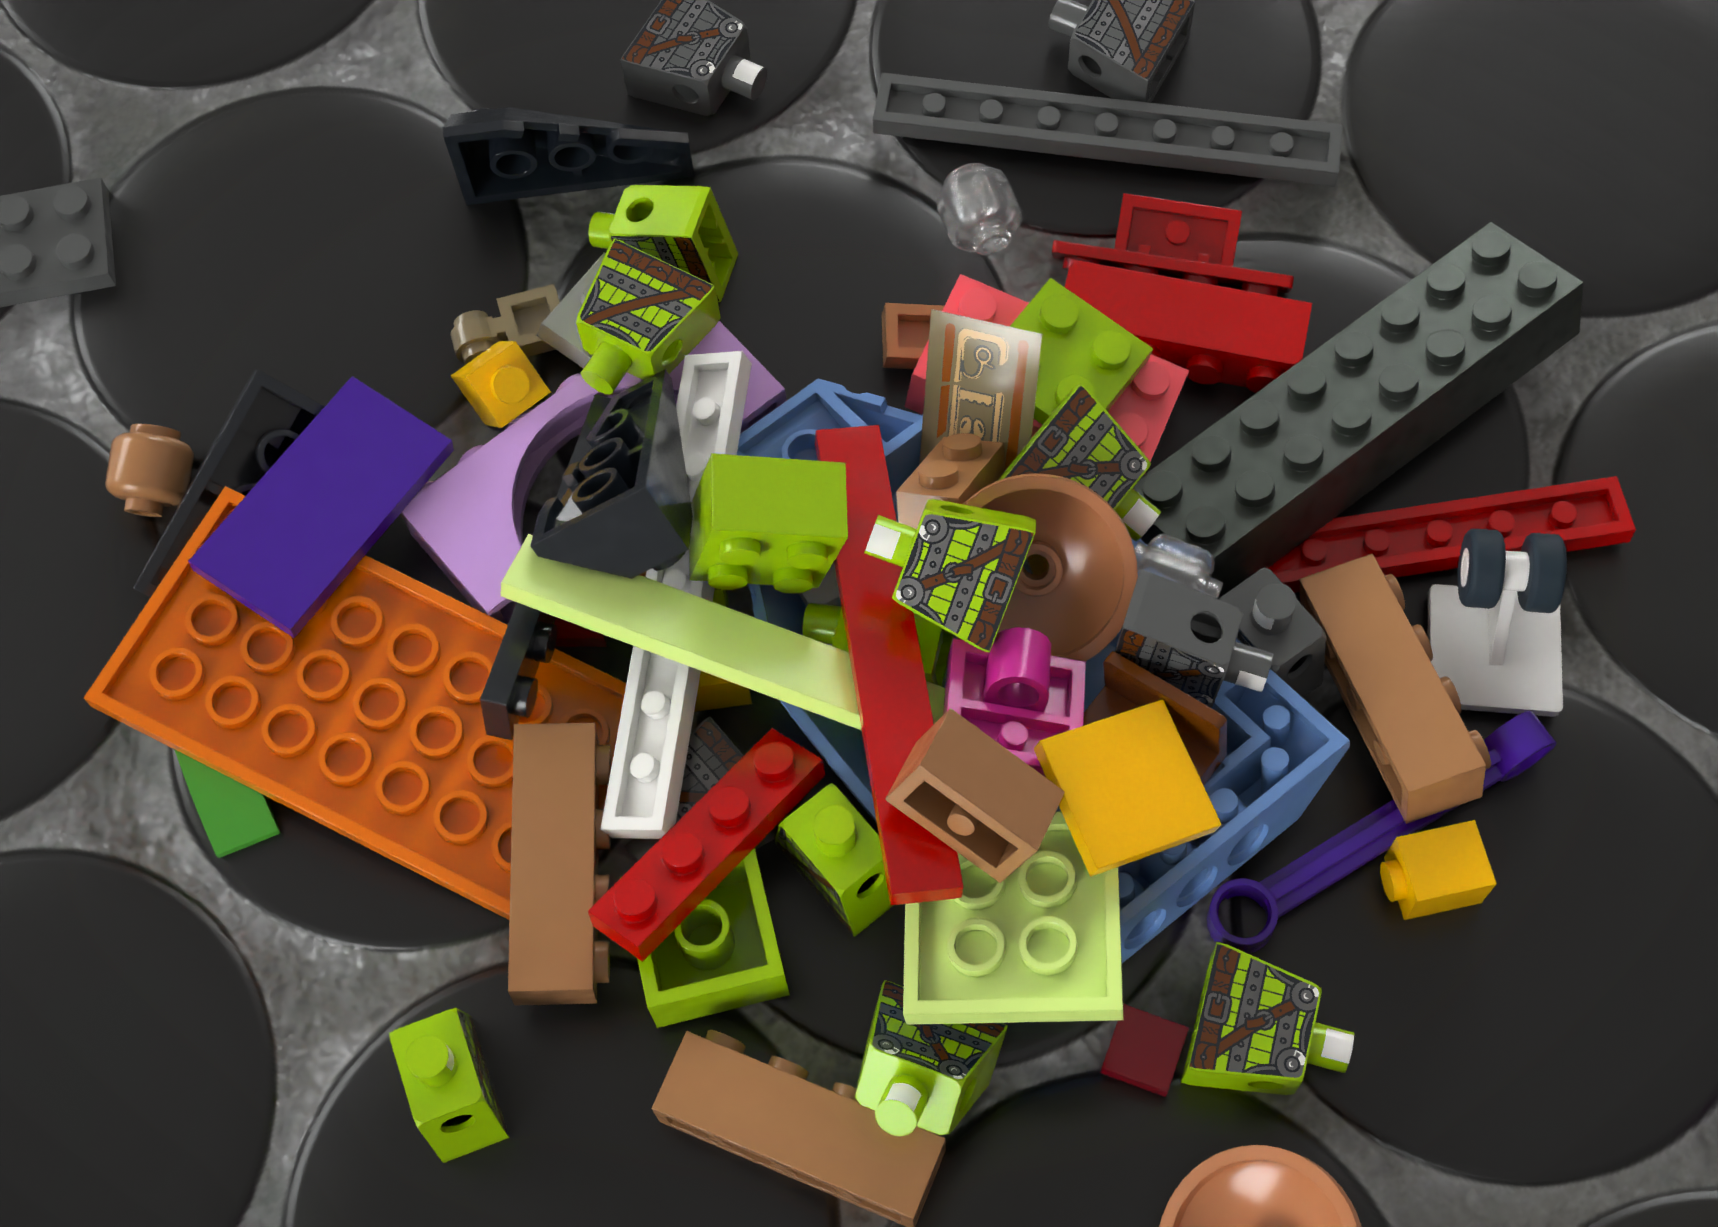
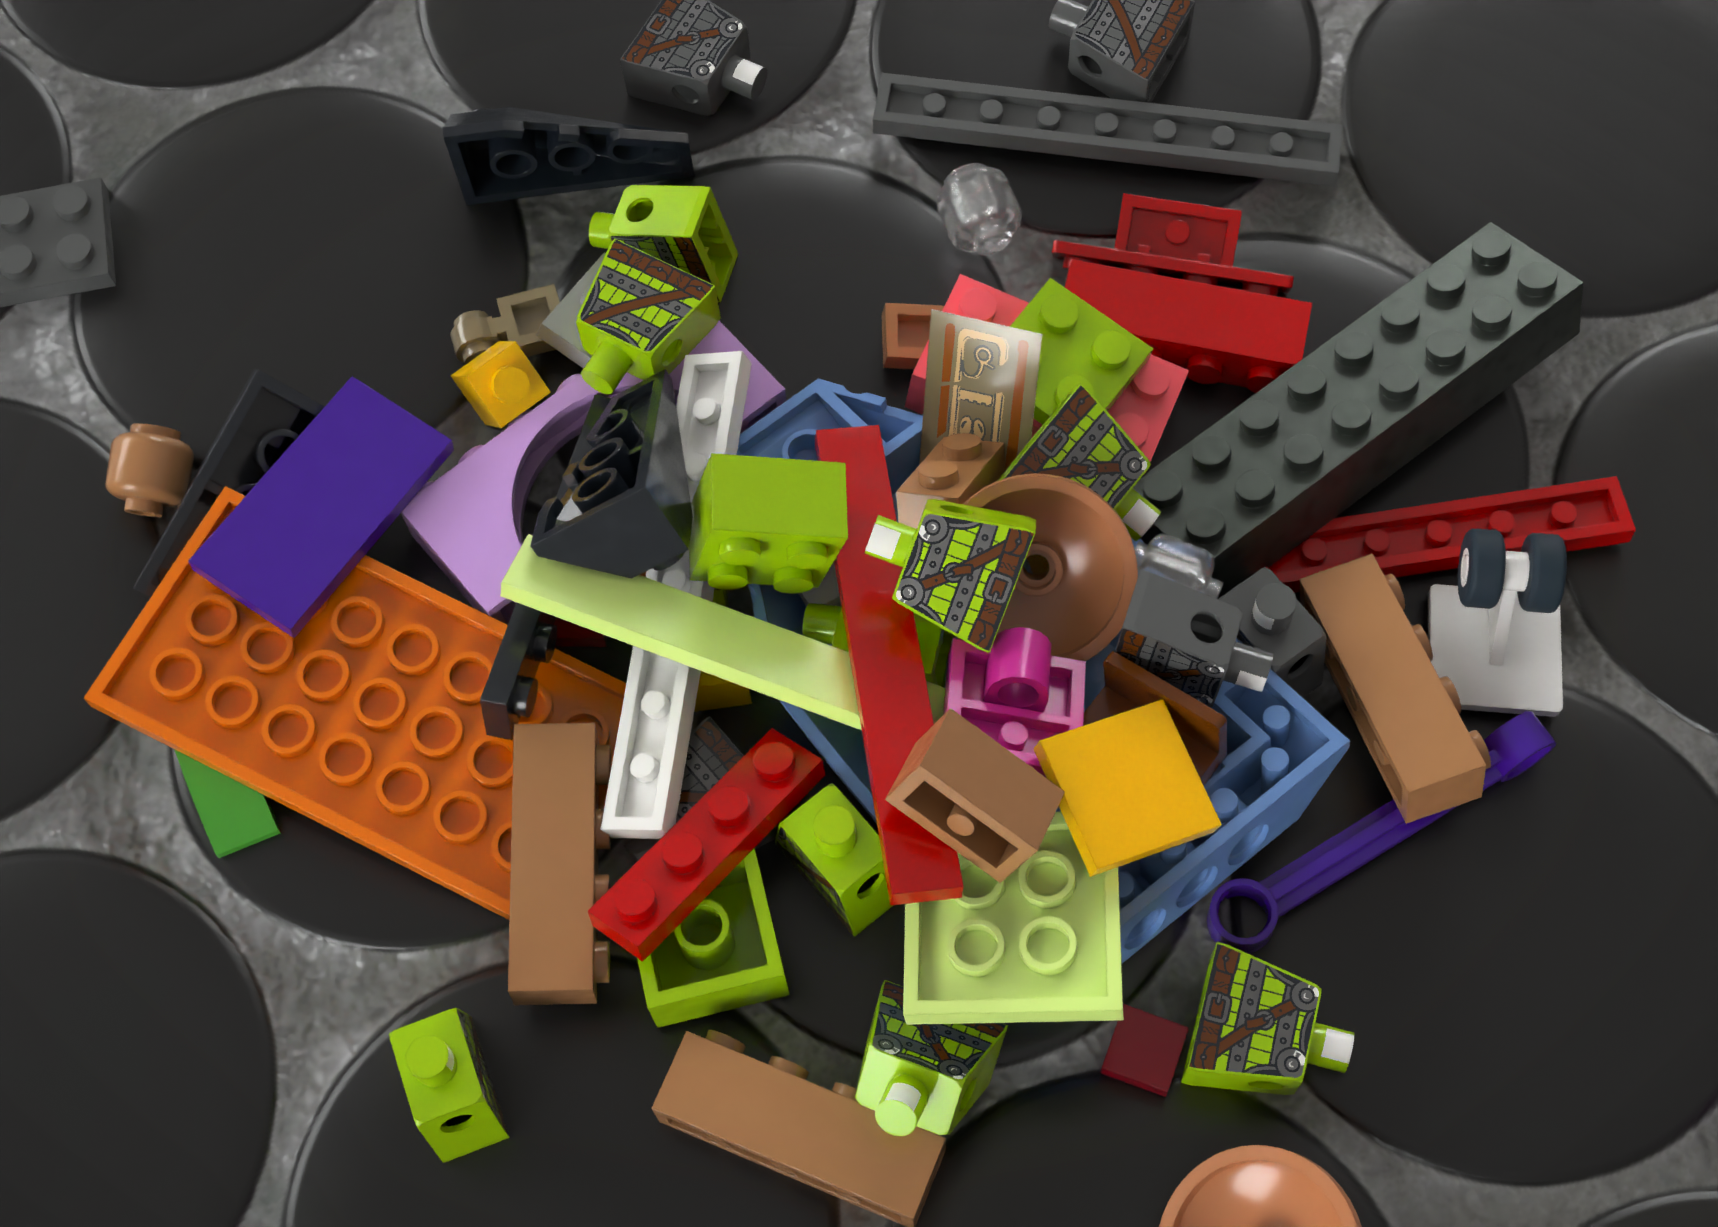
(1437, 870): yellow brick -> none

